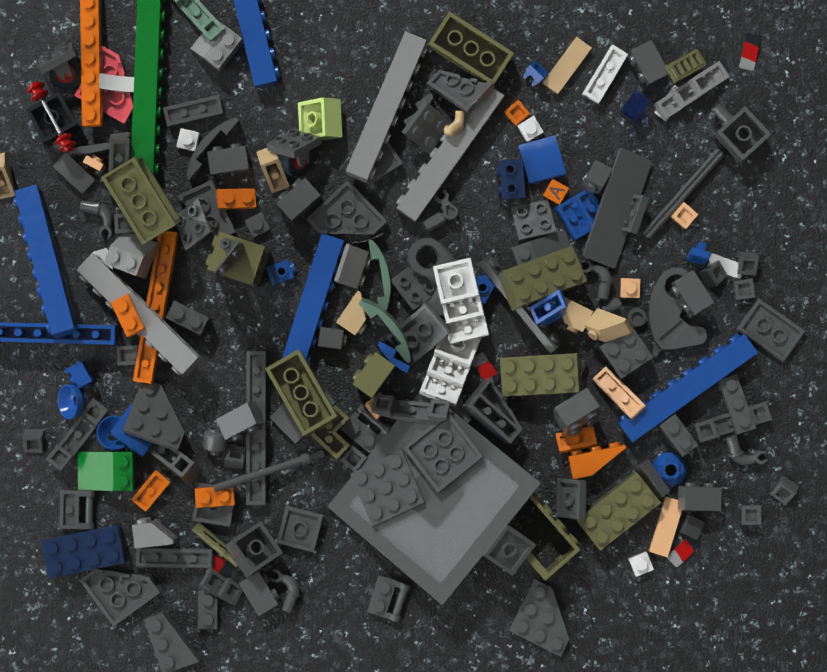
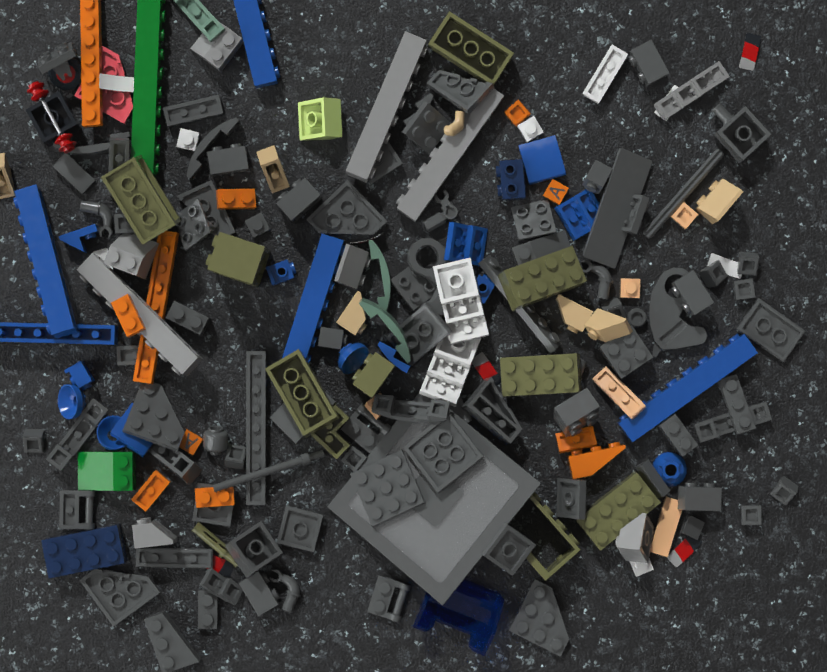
(76, 237): none -> blue slope
(95, 162): light nougat plate -> none
(190, 442): none -> orange tile
(233, 250): dark grey hinge -> none
(240, 421): brick -> none
(295, 150): dark grey plate -> none
(352, 357): none -> blue piece
(465, 242): none -> blue slope
(468, 609): none -> clear blue windscreen
(536, 71): blue tile -> none
(549, 308): blue slope -> none
(566, 65): tan tile -> none
(635, 106): clear blue panel -> none
(636, 539): none -> light grey slope
(693, 58): olive slope -> none
(698, 255): blue tile -> none
(718, 201): none -> tan slope
(738, 456): dark grey piece -> none

